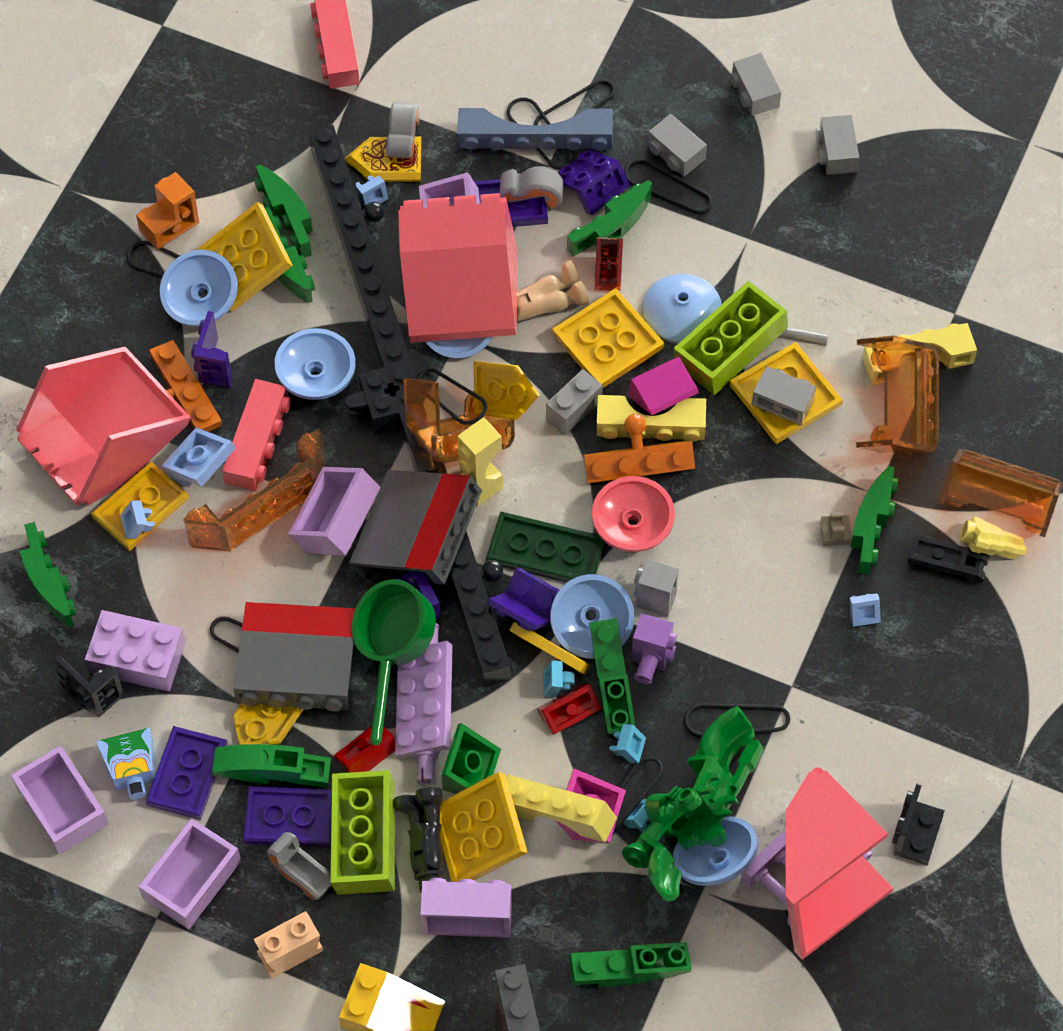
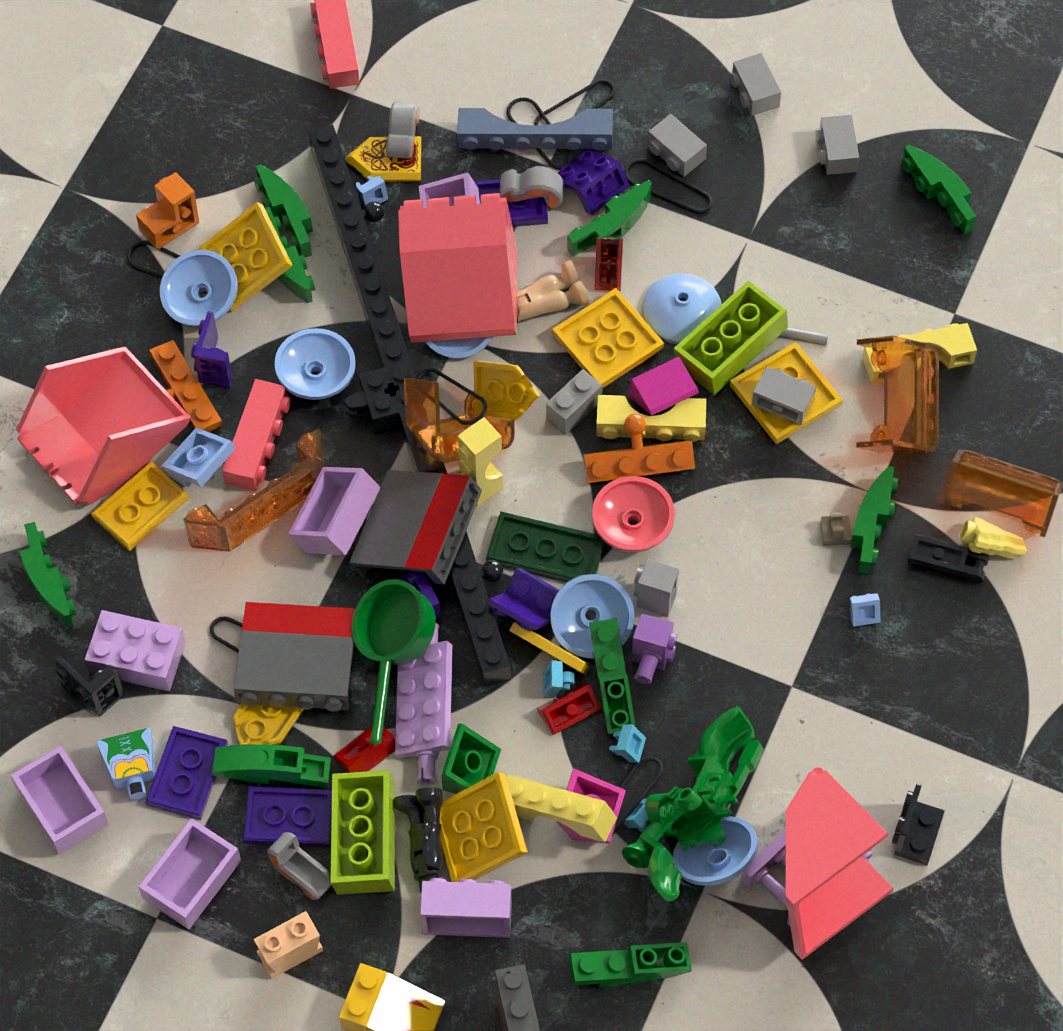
(135, 521): light blue tile -> none
(741, 706): black piece -> none
(938, 180): none -> green slope

